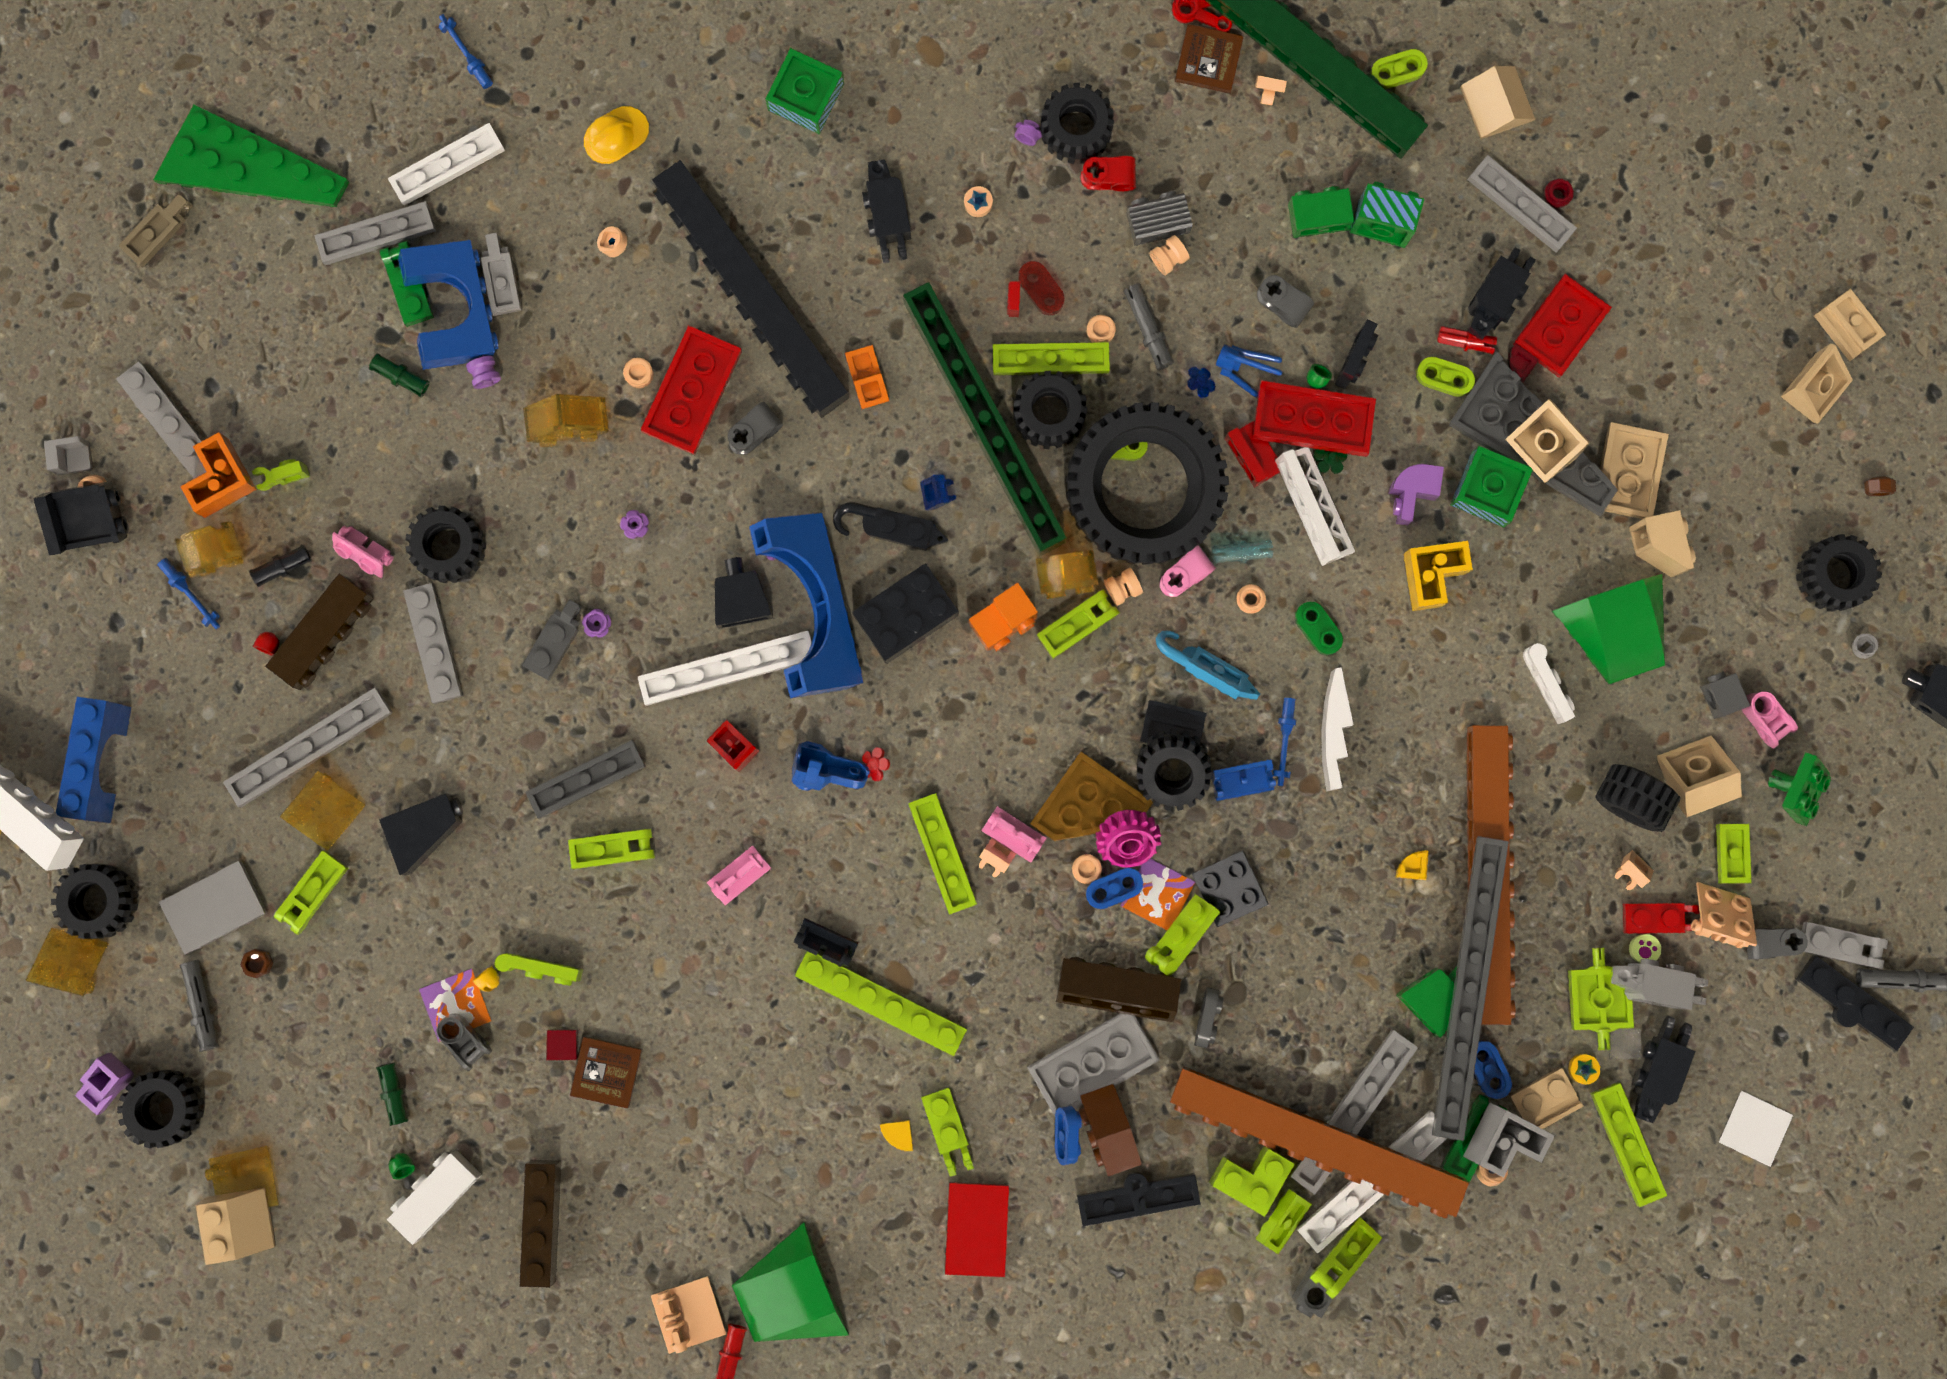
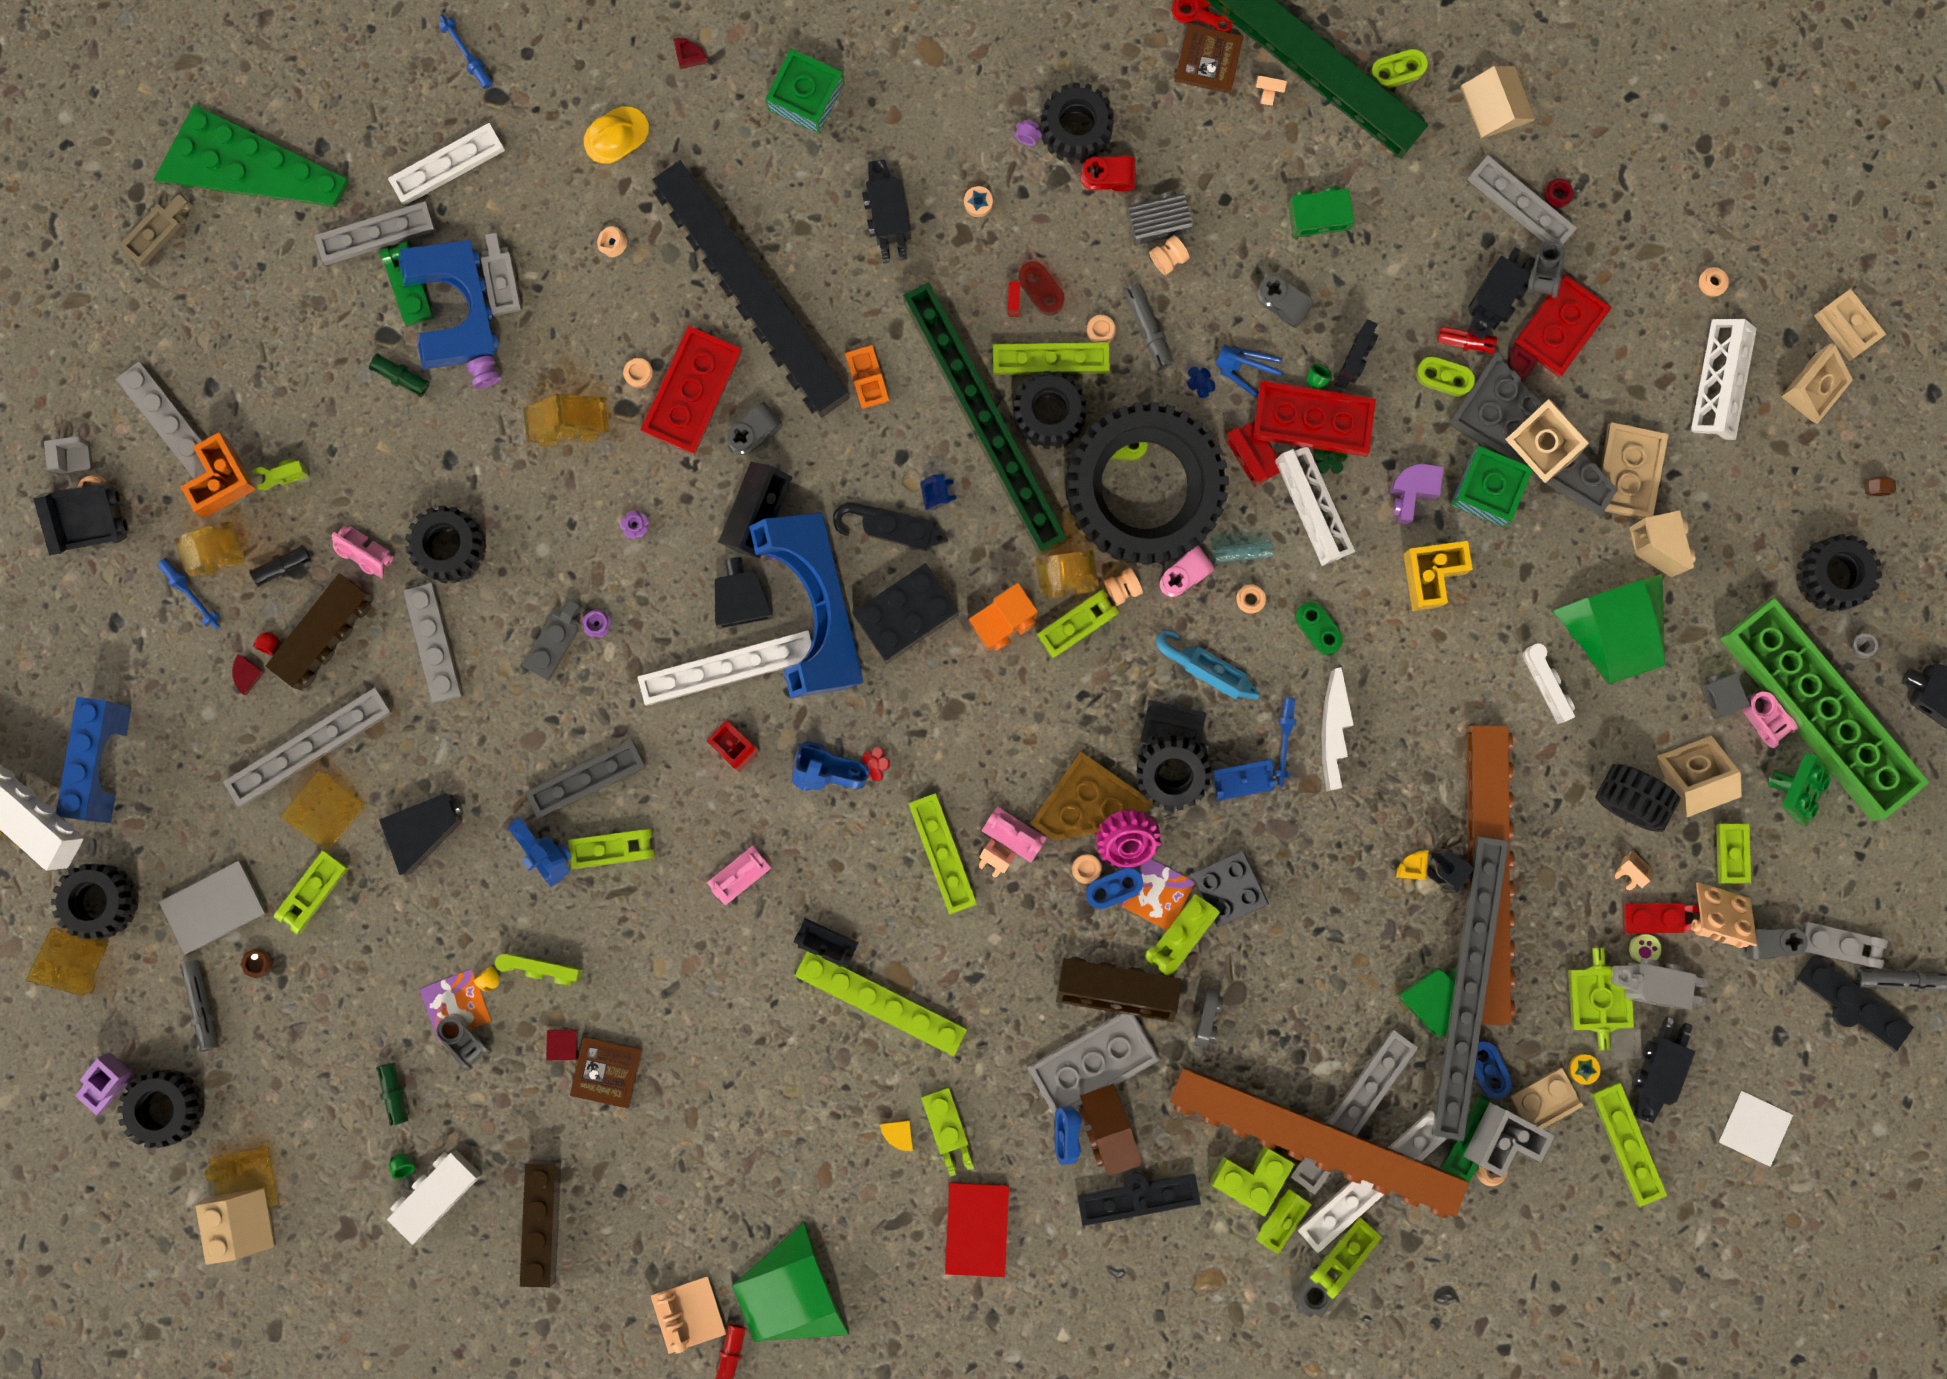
(245, 674): none -> dark red tile
(542, 853): none -> blue piece
(689, 53): none -> dark red tile
(757, 499): none -> black brick
(1387, 215): green container -> none
(1452, 872): none -> black hinge
(1547, 273): none -> dark grey piece
(1706, 285): none -> light nougat plate
(1734, 378): none -> white fence
(1825, 710): none -> bright green brick

